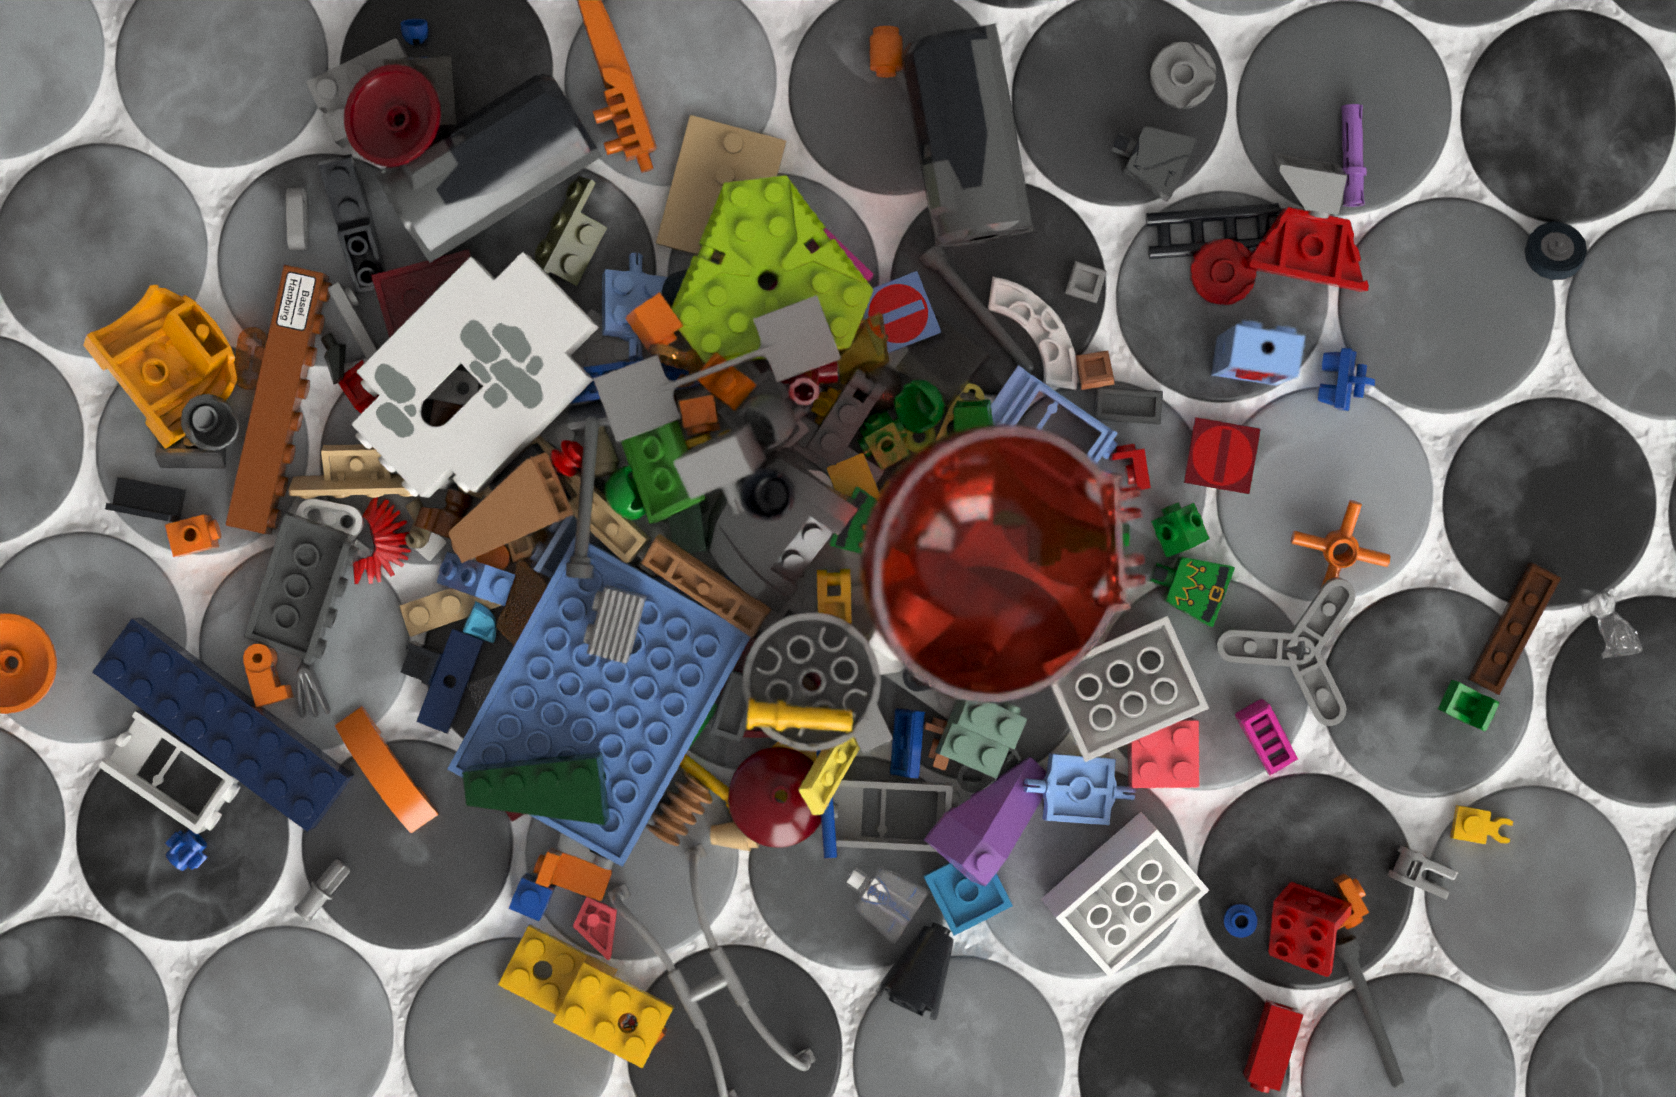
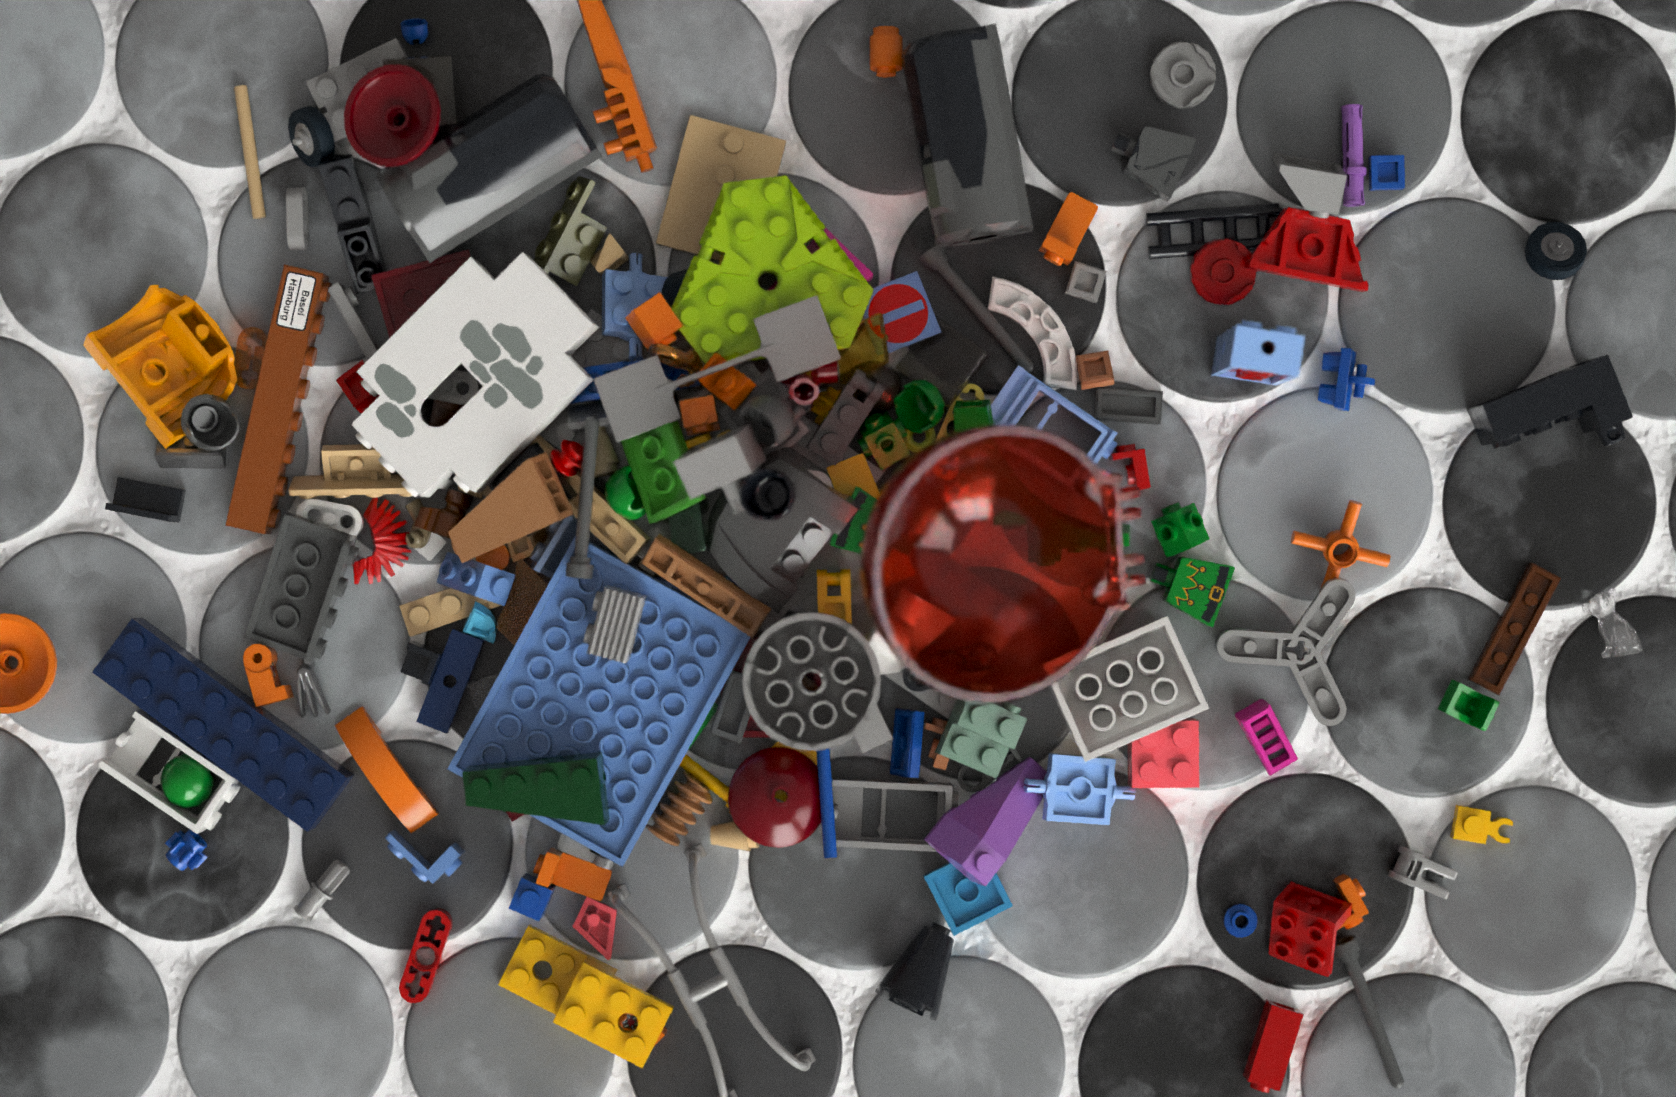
(186, 782): none -> green hair
(193, 535): orange brick -> none
(249, 152): none -> tan bar
(311, 136): none -> black wheel
(334, 357): pearl dark grey bar -> none
(426, 981): none -> red beam
(446, 863): none -> medium blue bracket
(609, 257): none -> tan slope
(782, 716): yellow pin -> none
(827, 775): light yellow tile -> none
(887, 899): clear torso -> none
(1068, 229): none -> orange bracket
(1125, 894): white slope -> none
(1222, 455): piece -> none
(1386, 172): none -> blue plate
(1581, 392): none -> black hinge

